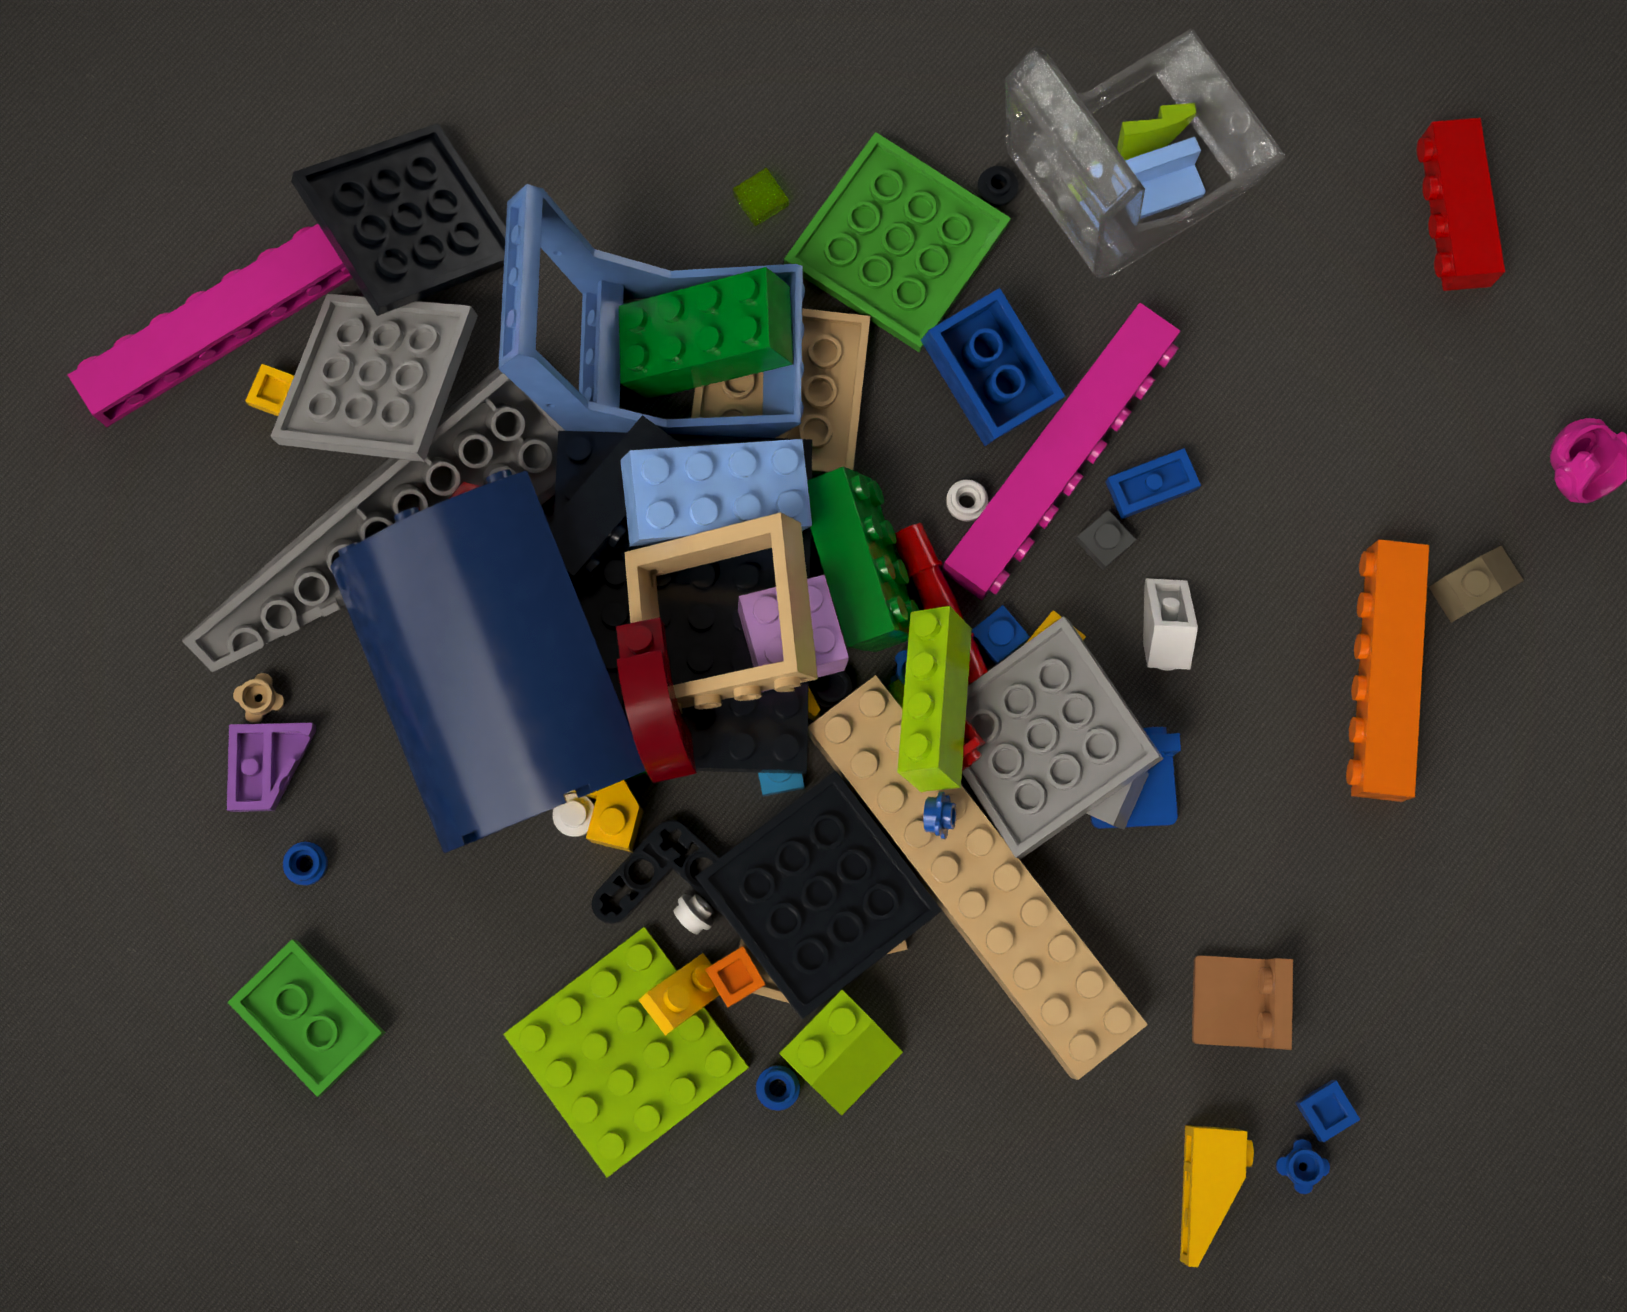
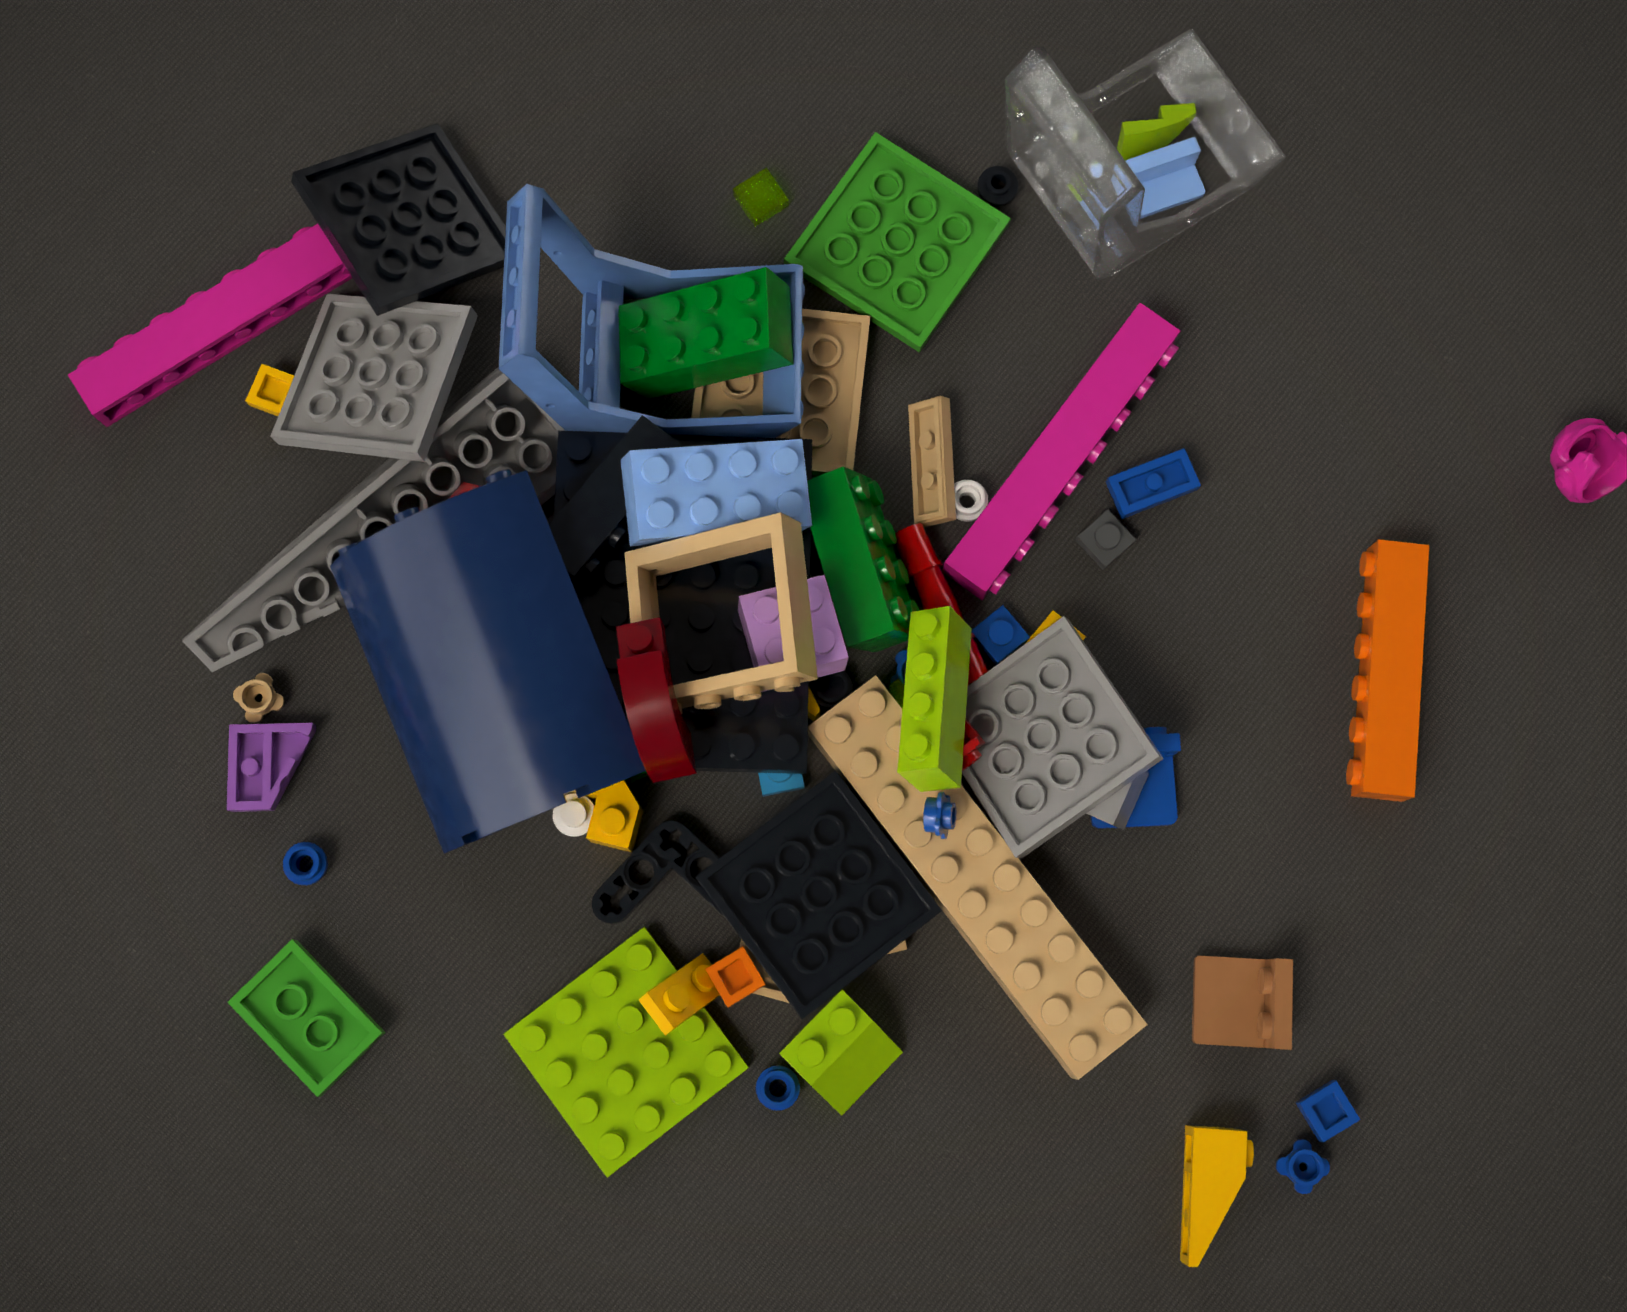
(694, 913): white plate -> none
(932, 461): none -> tan tile
(992, 367): blue brick -> none
(1168, 624): white slope -> none
(1460, 204): red brick -> none
(1476, 583): dark tan slope -> none

